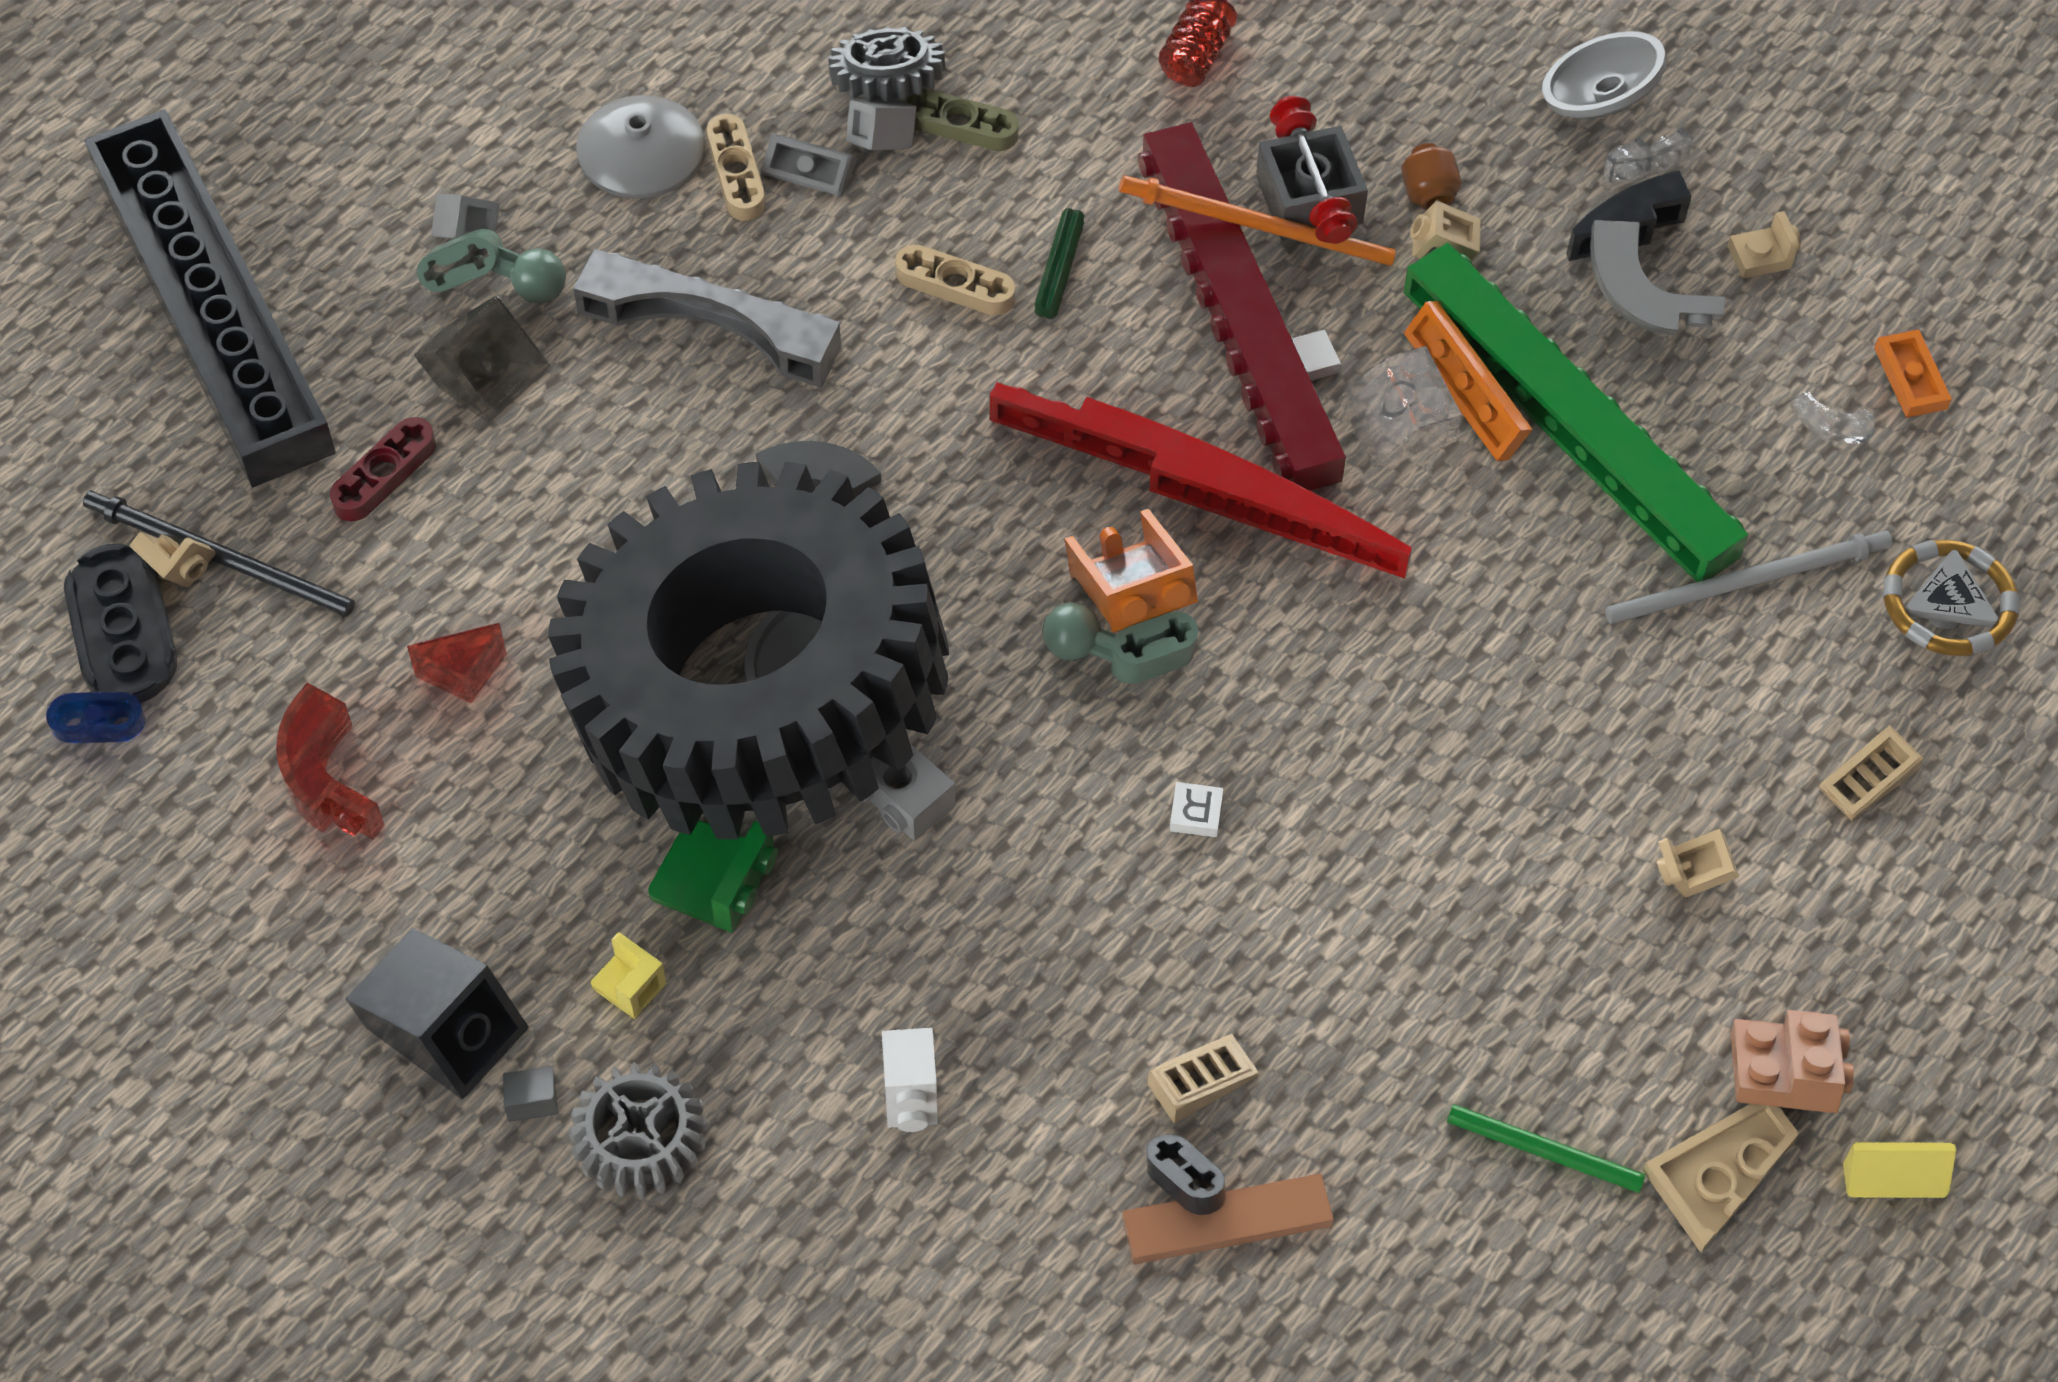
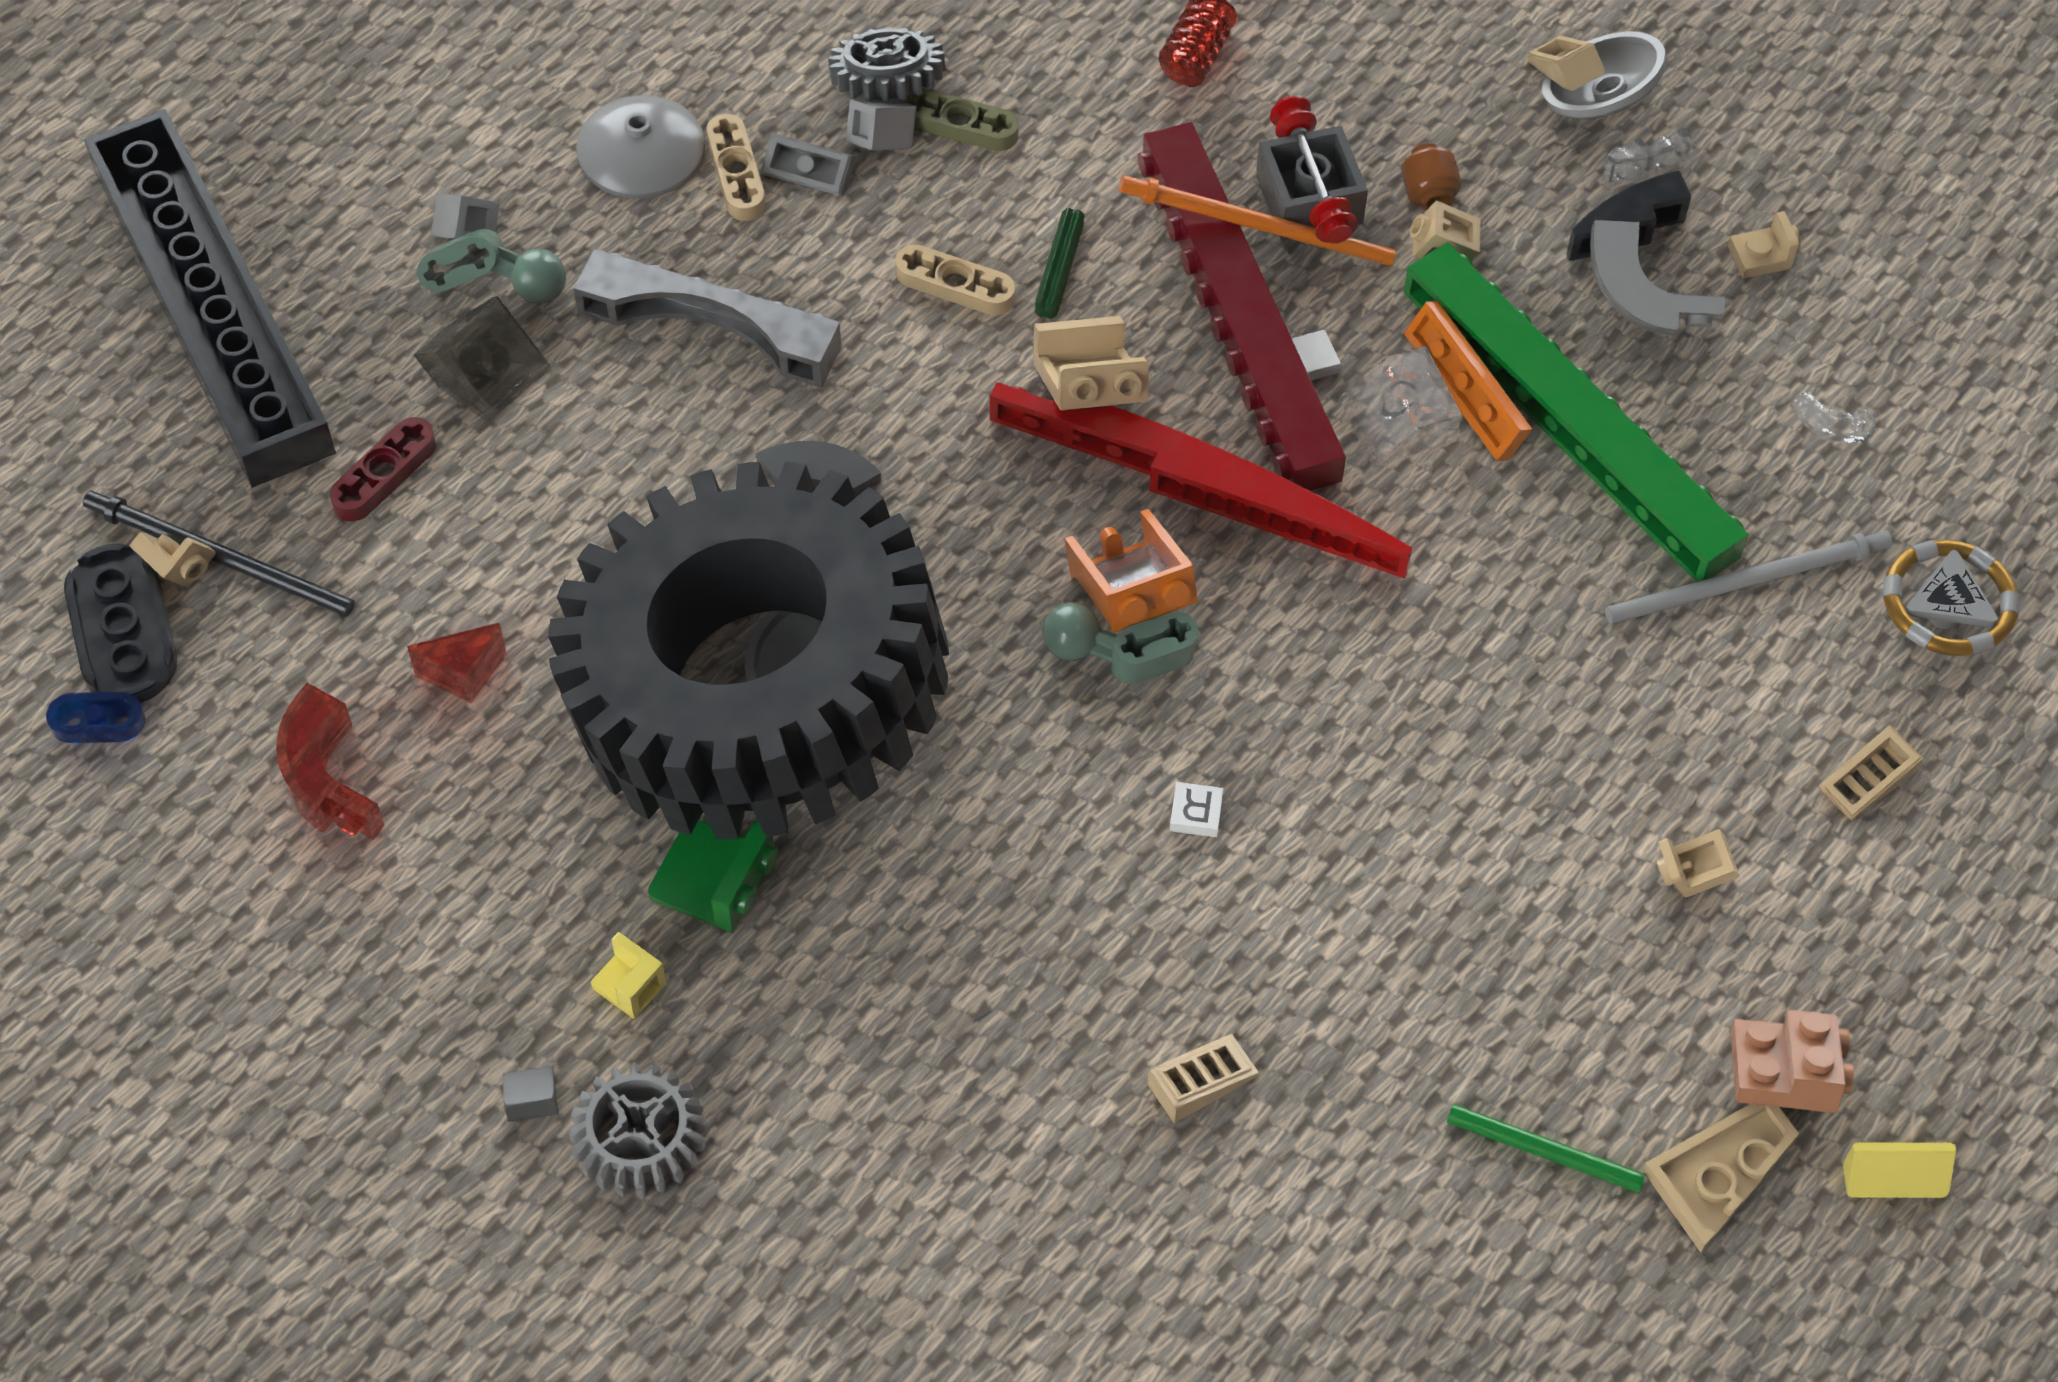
(438, 1011): black slope -> none
(910, 1078): white brick -> none
(919, 804): light grey brick -> none
(1088, 364): none -> tan panel
(1192, 1169): black beam -> none
(1245, 1217): nougat tile -> none
(1567, 61): none -> tan slope
(1912, 373): orange plate -> none

